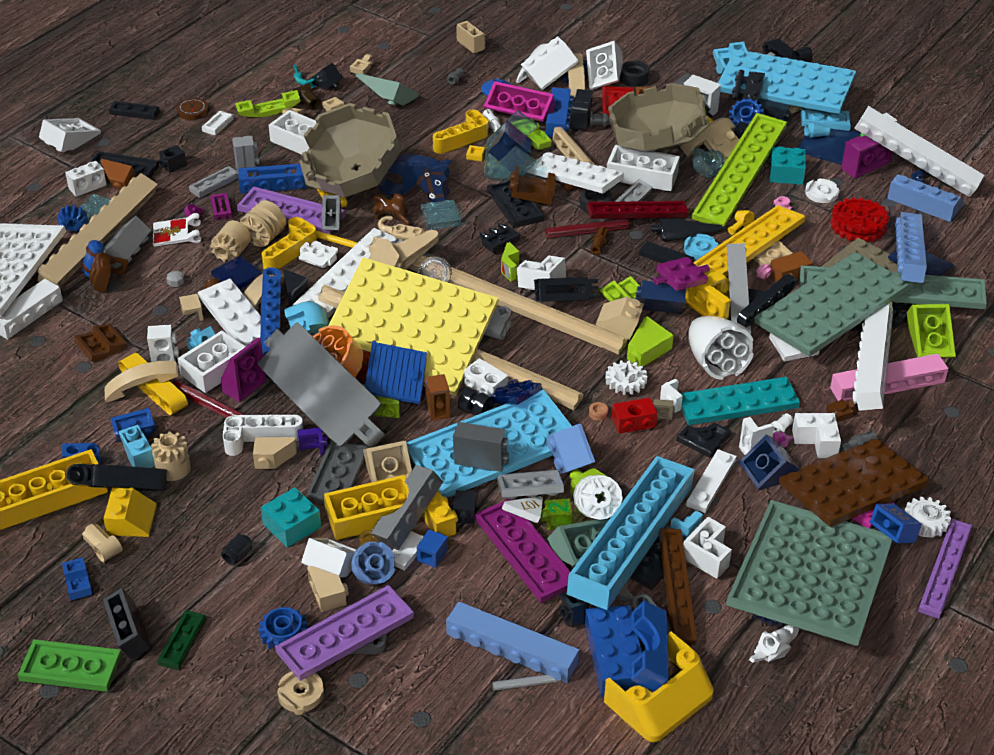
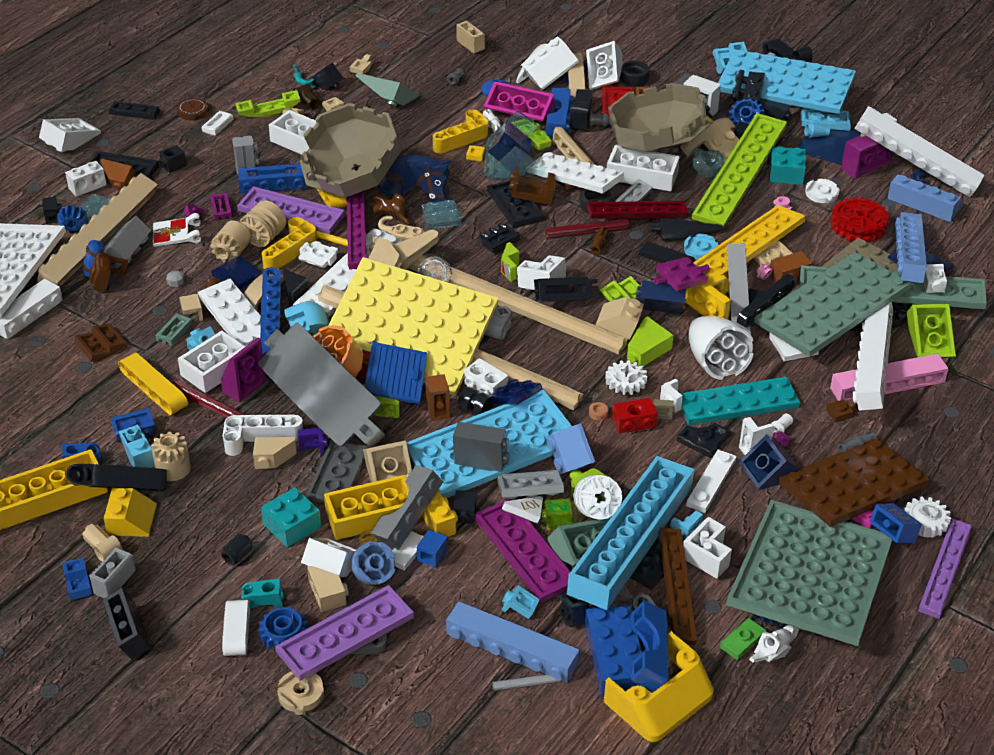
(51, 209): none -> black brick
(70, 665): bright green plate -> none
(112, 573): none -> light grey brick
(140, 374): tan slope -> none
(161, 343): white brick -> none
(176, 330): none -> sand green tile
(182, 640): dark green tile -> none
(214, 182): light grey tile -> none
(236, 627): none -> white beam
(263, 593): none -> teal leg
(331, 212): dark grey slope -> none
(356, 229): none -> magenta plate
(520, 601): none -> medium azure bracket
(742, 639): none -> bright green plate
(743, 218): yellow bar -> none
(818, 430): white brick -> none
(935, 278): none -> white brick

